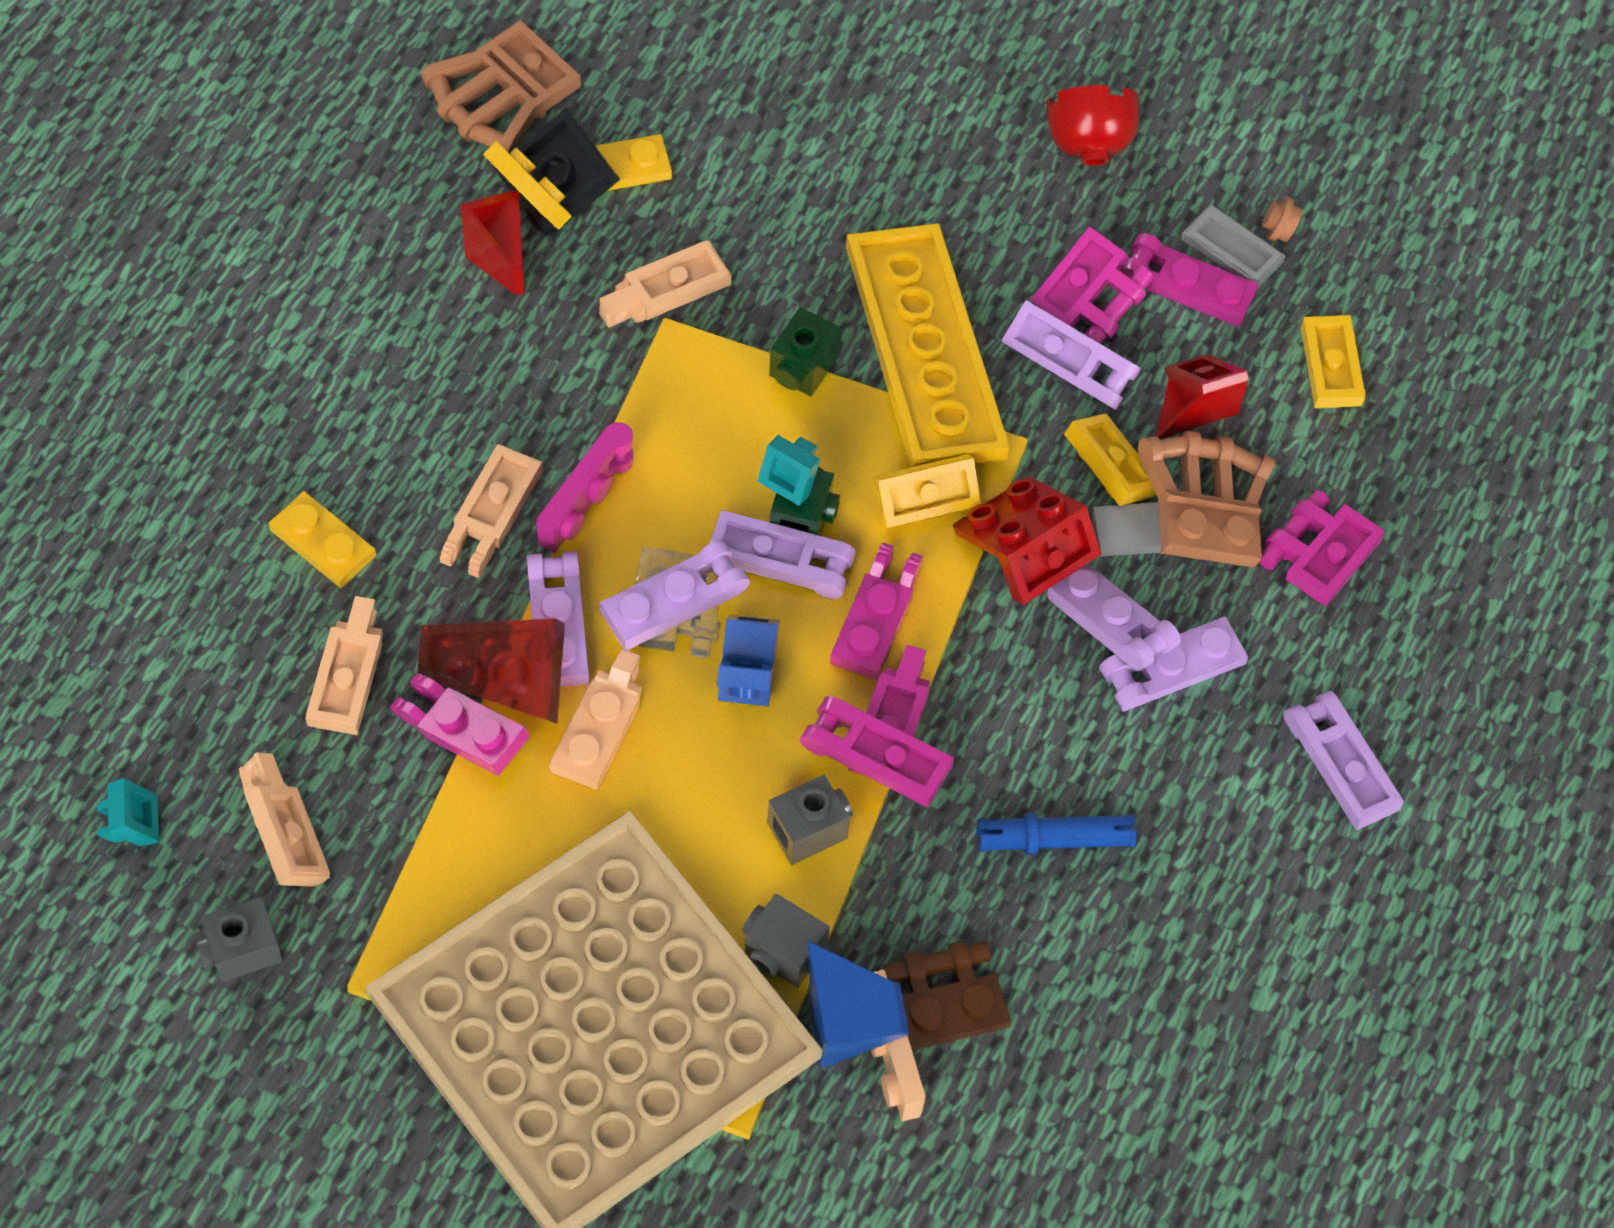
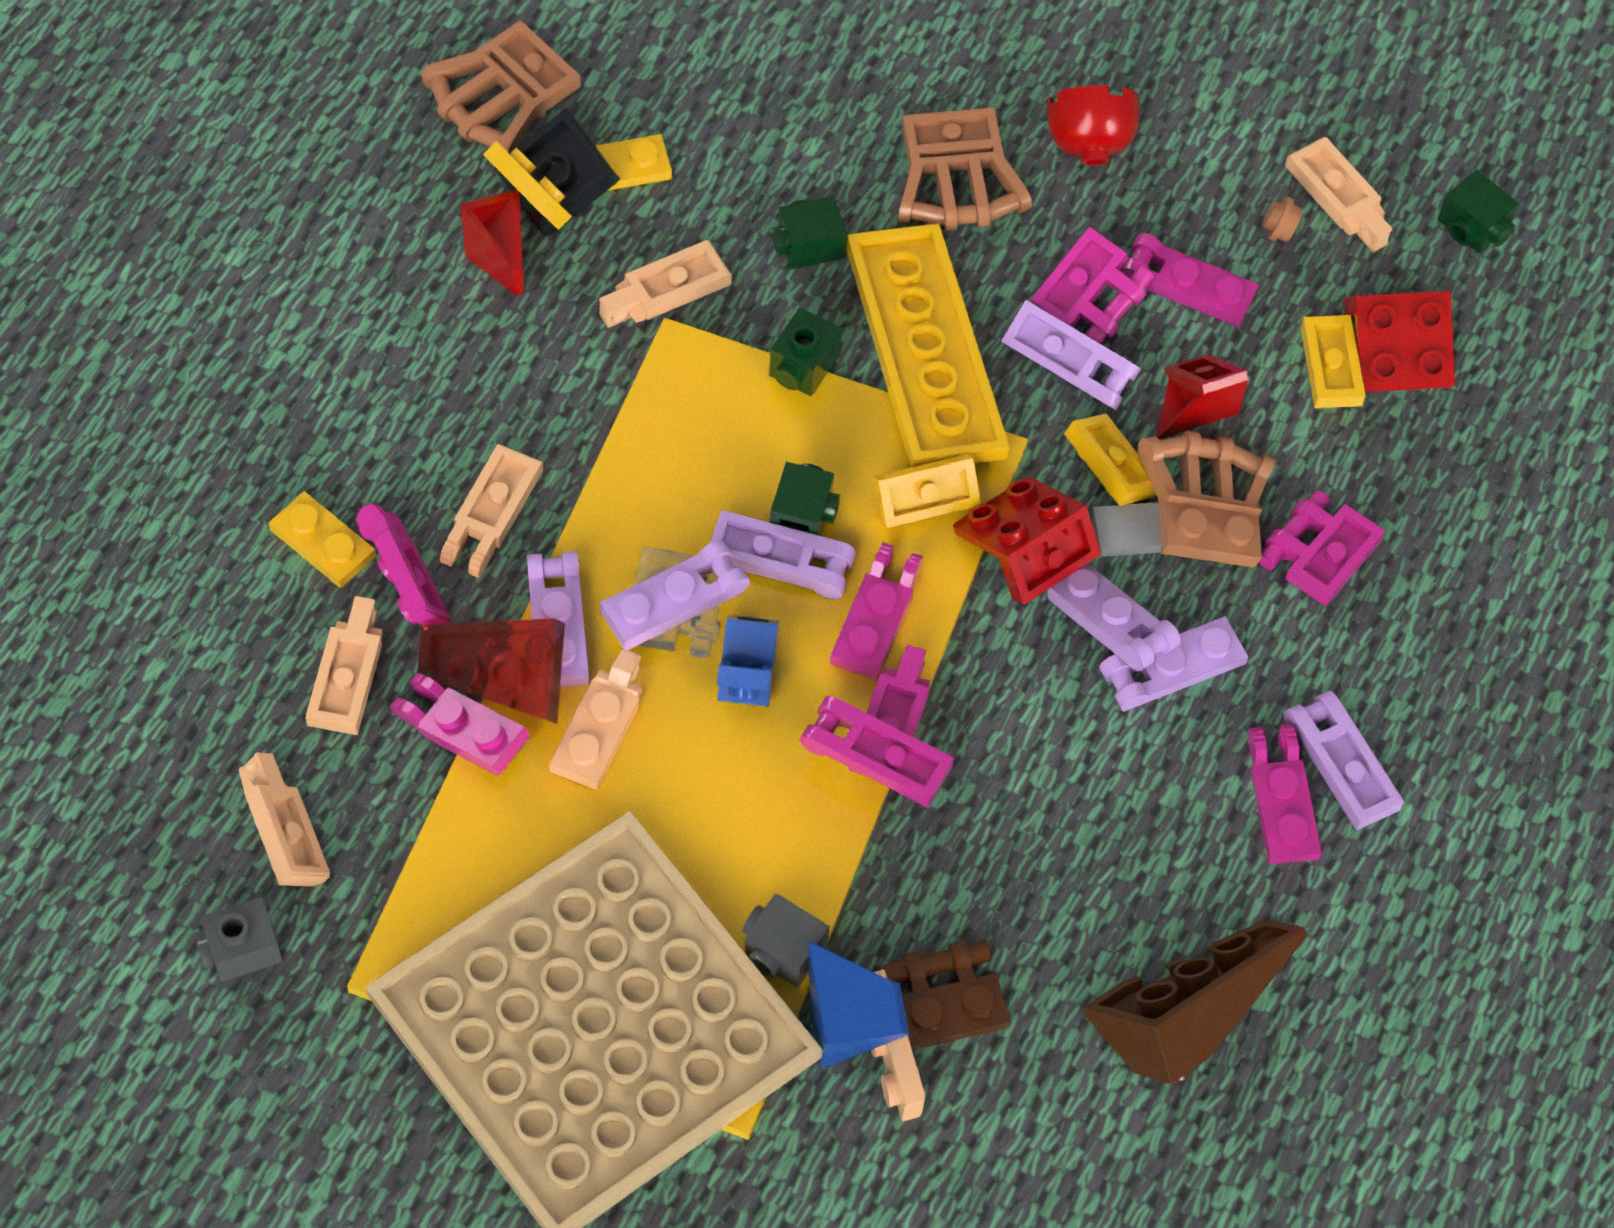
(130, 813): teal tile -> none
(403, 566): none -> dark pink hinge
(585, 485): dark pink plate -> none
(790, 468): teal tile -> none
(809, 819): dark grey brick -> none
(810, 232): none -> dark green brick
(952, 144): none -> nougat plate
(1051, 833): blue pin -> none
(1186, 1016): none -> reddish brown wedge
(1232, 246): light grey tile -> none
(1283, 799): none -> dark pink hinge
(1340, 191): none -> light nougat hinge
(1404, 340): none -> red bracket
(1478, 213): none -> dark green brick

